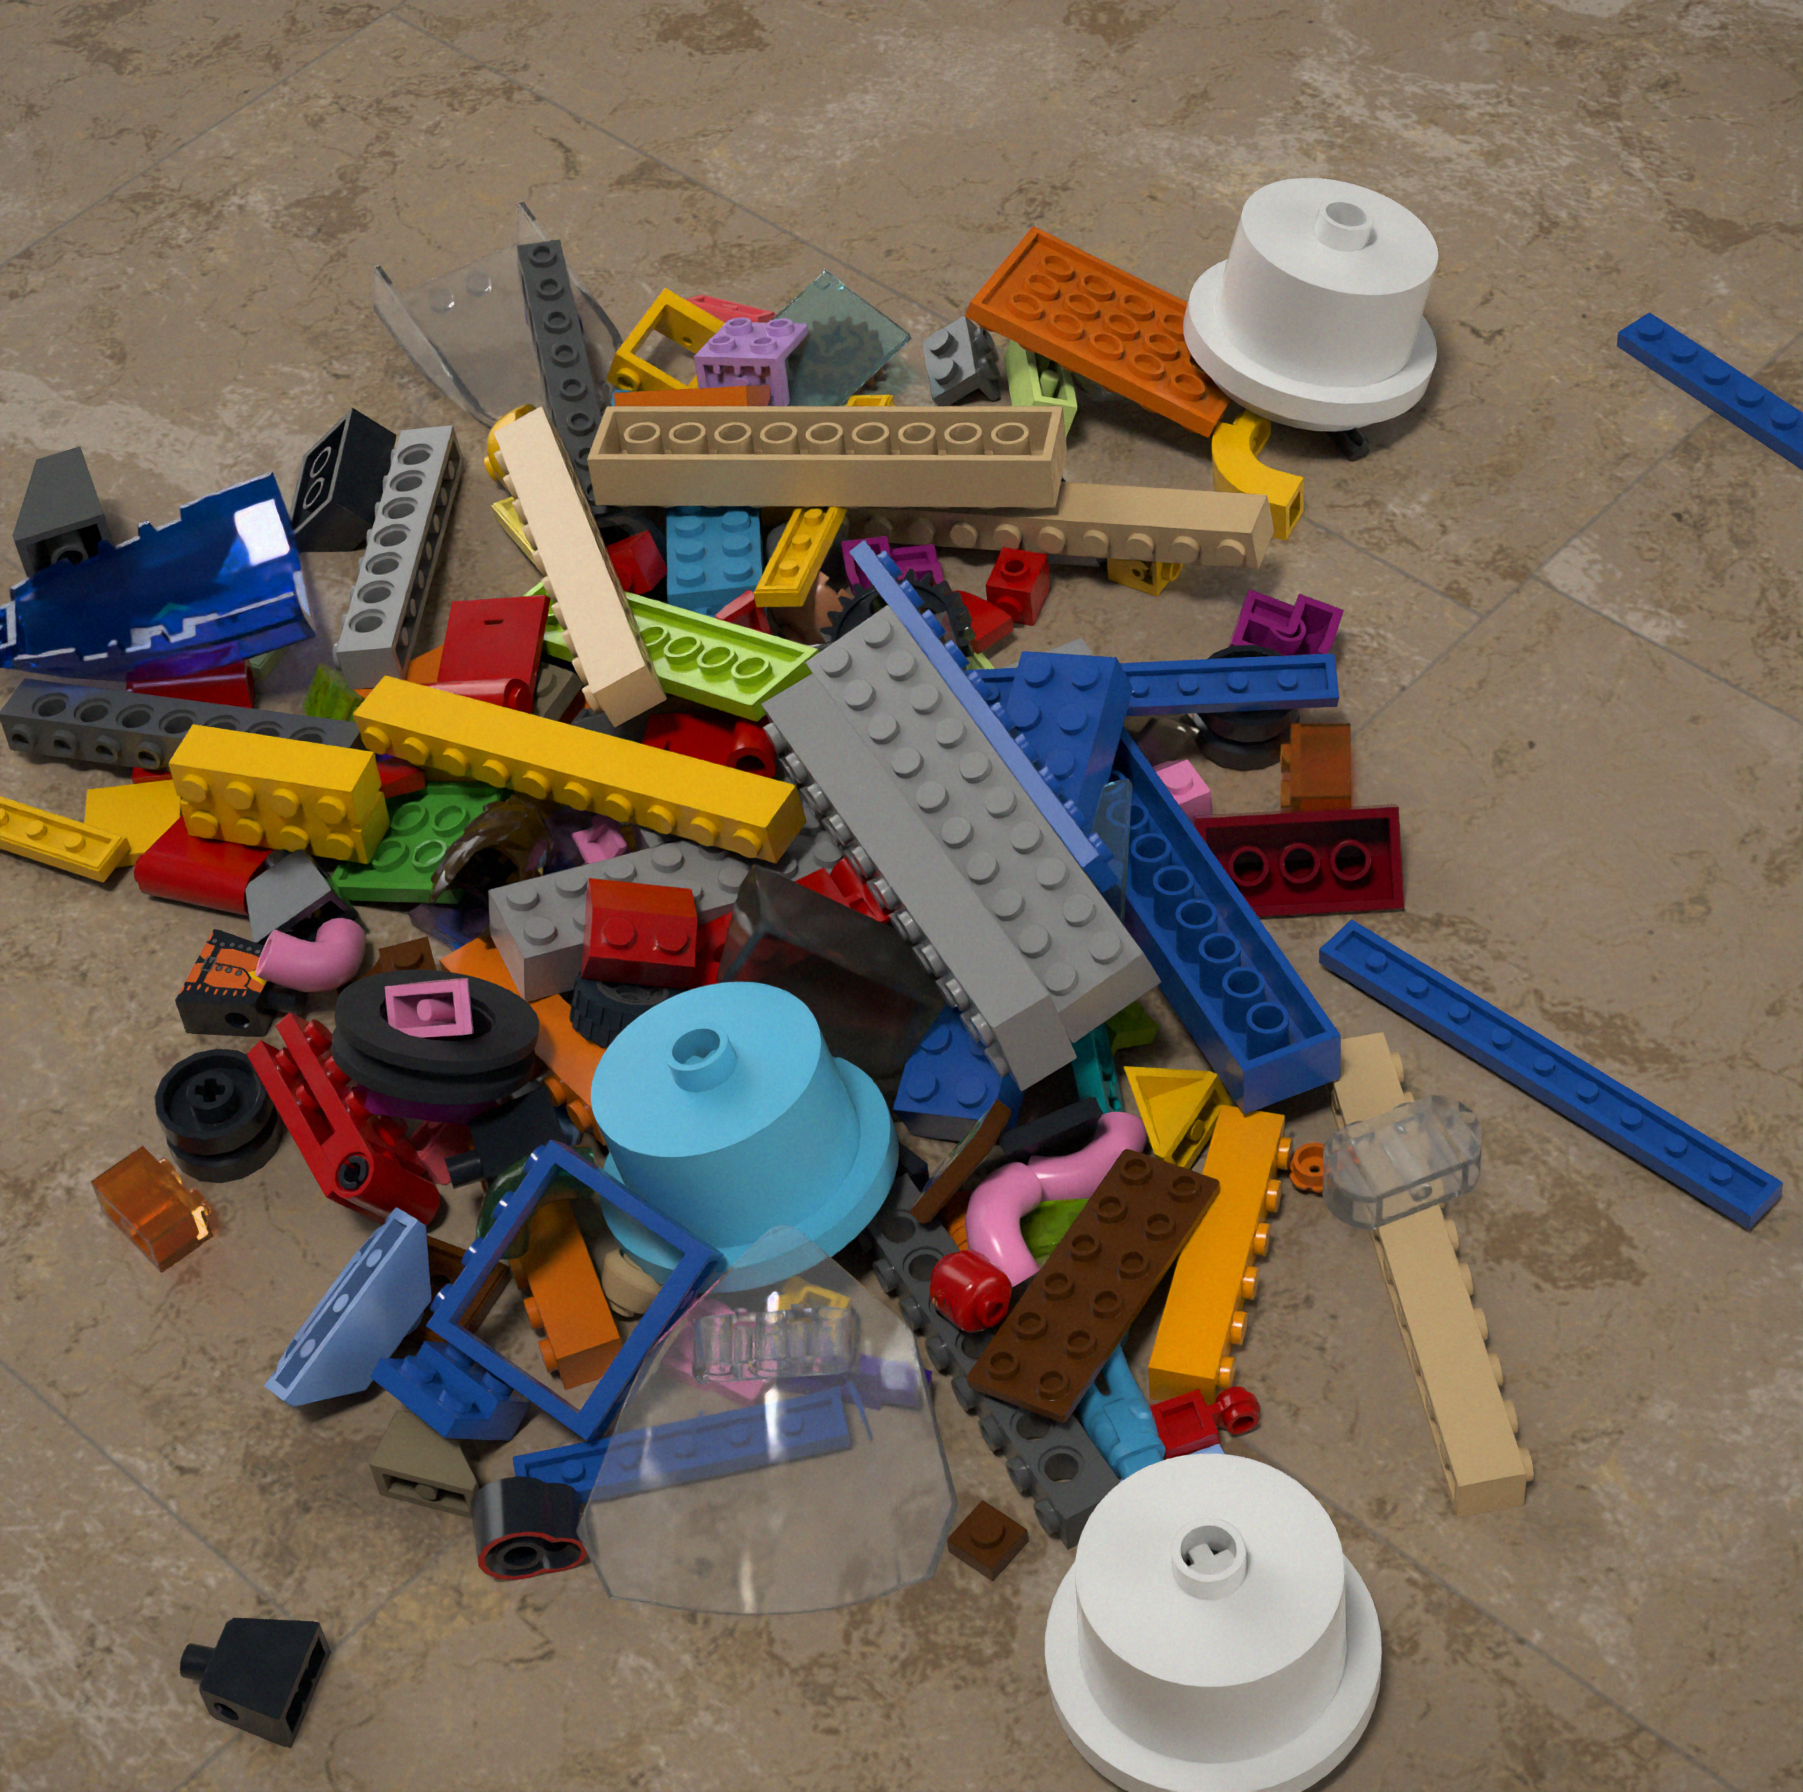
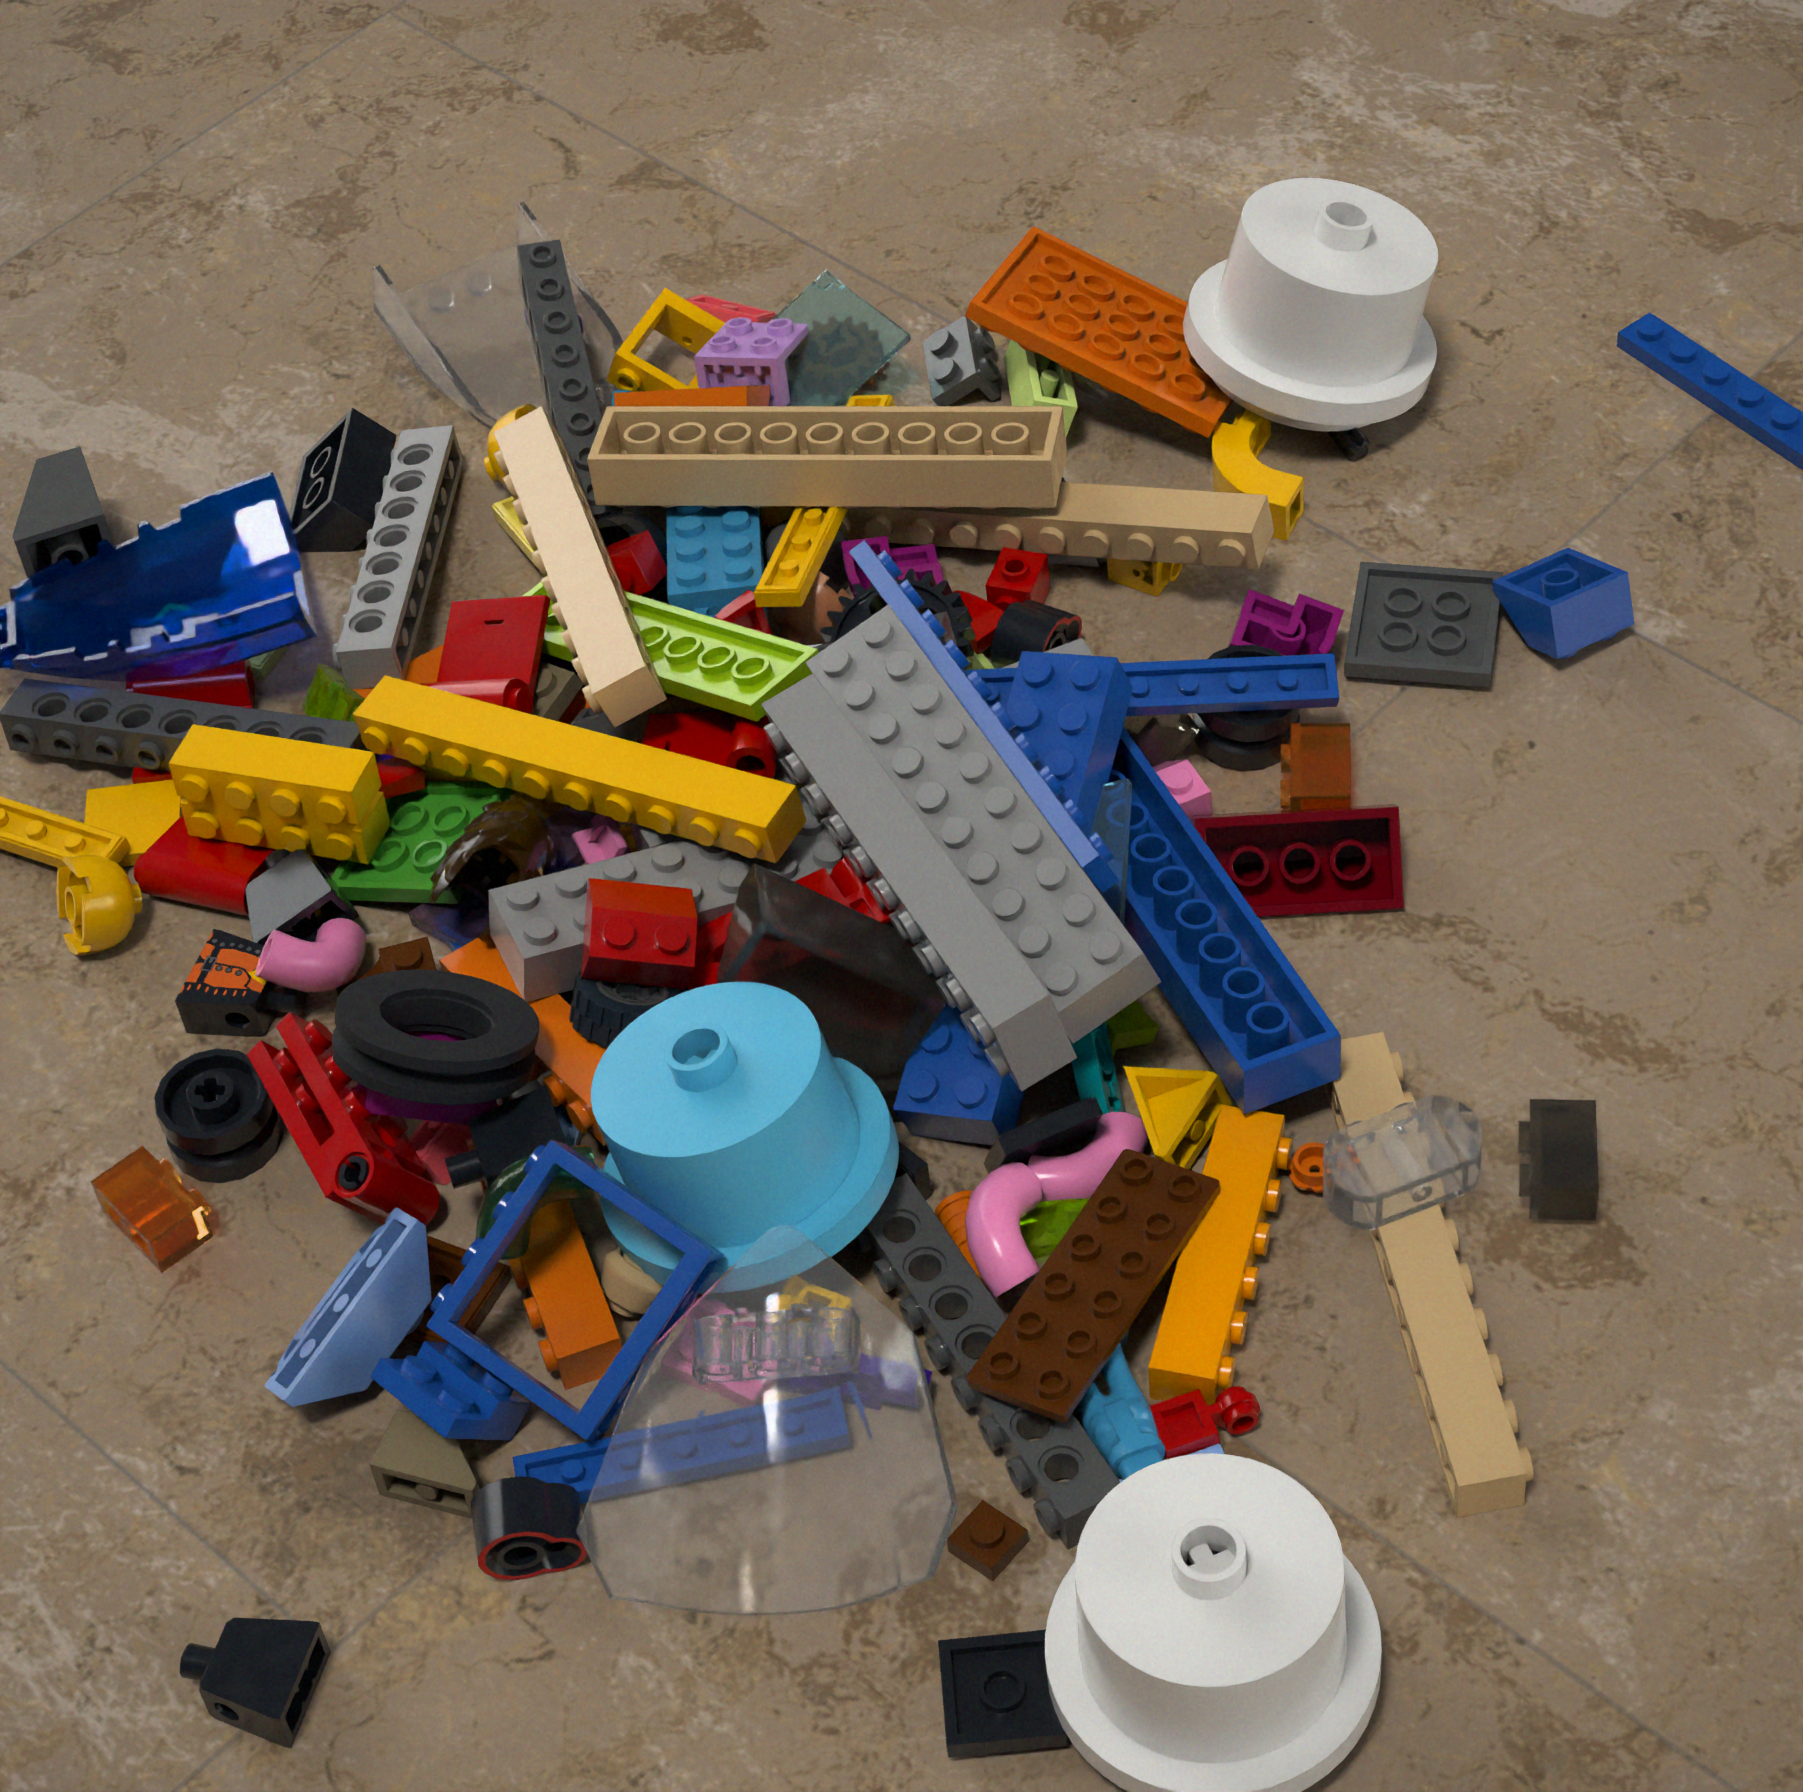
(97, 903): none -> yellow cylinder
(430, 1008): bright pink slope -> none
(961, 1162): reddish brown tile -> none
(968, 1289): red head -> none
(997, 1694): none -> black plate
(1033, 629): none -> black piece
(1423, 624): none -> dark grey plate
(1552, 1074): blue plate -> none
(1561, 1159): none -> clear smoke brick
(1566, 602): none -> blue slope

